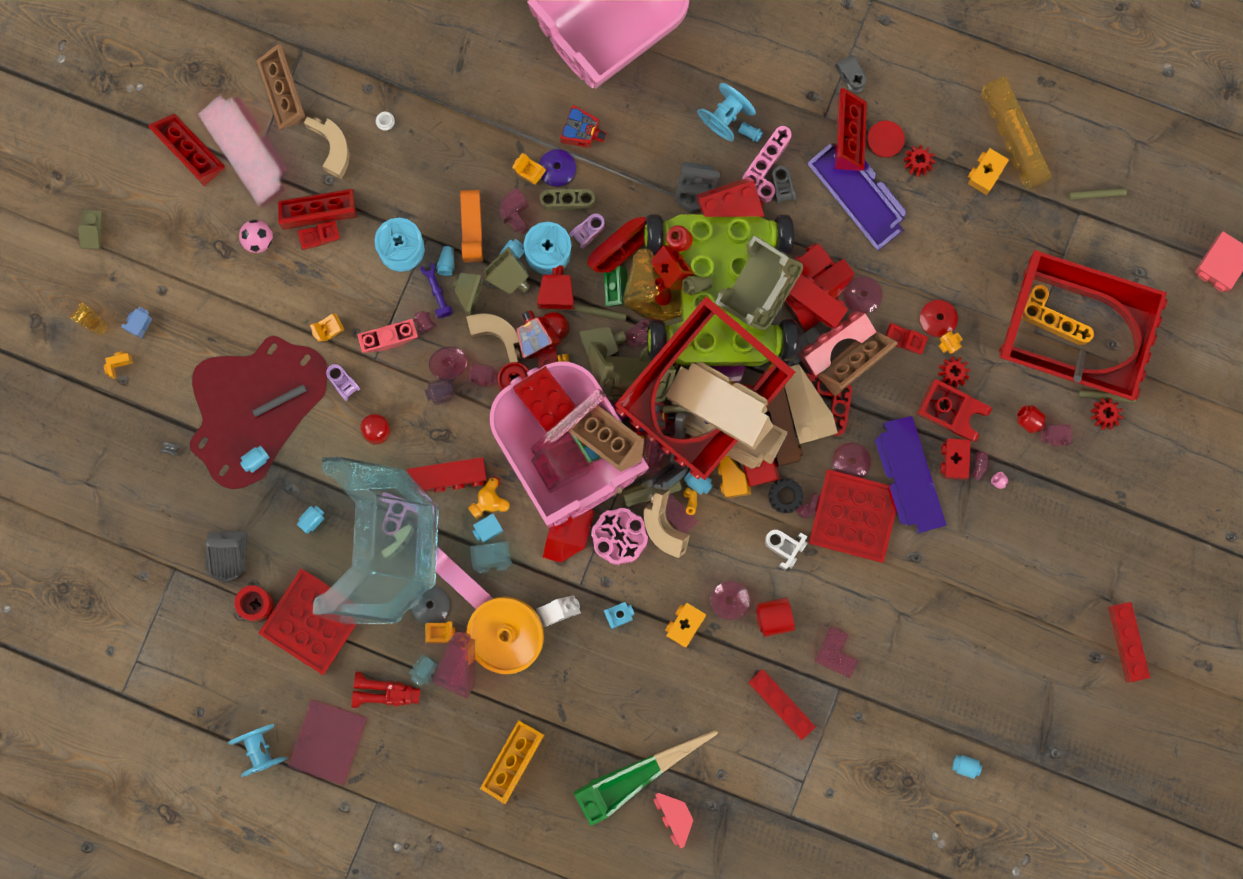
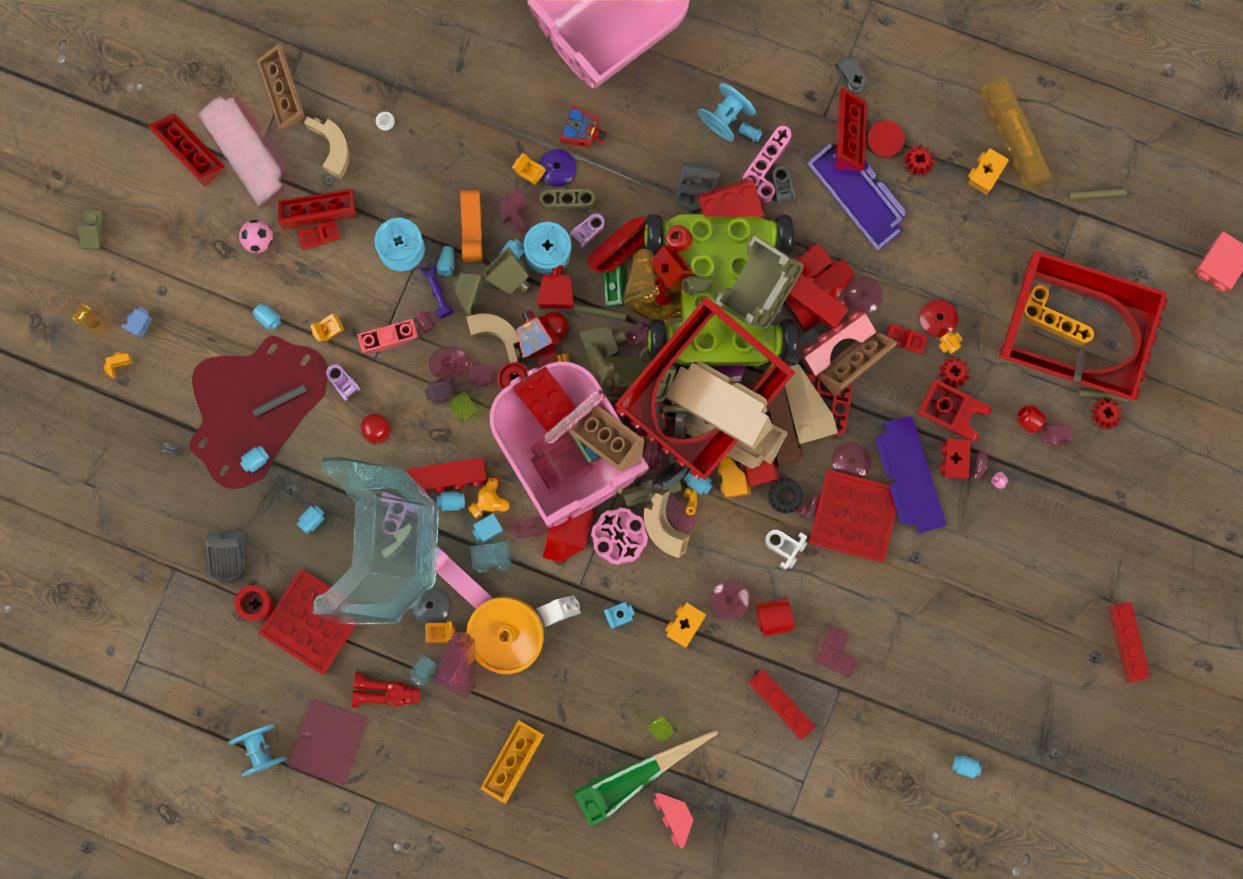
(267, 316): none -> medium azure brick
(451, 501): none -> medium azure brick
(462, 406): none -> clear neon green piece
(527, 523): none -> clear pink beam
(660, 729): none -> clear neon green piece

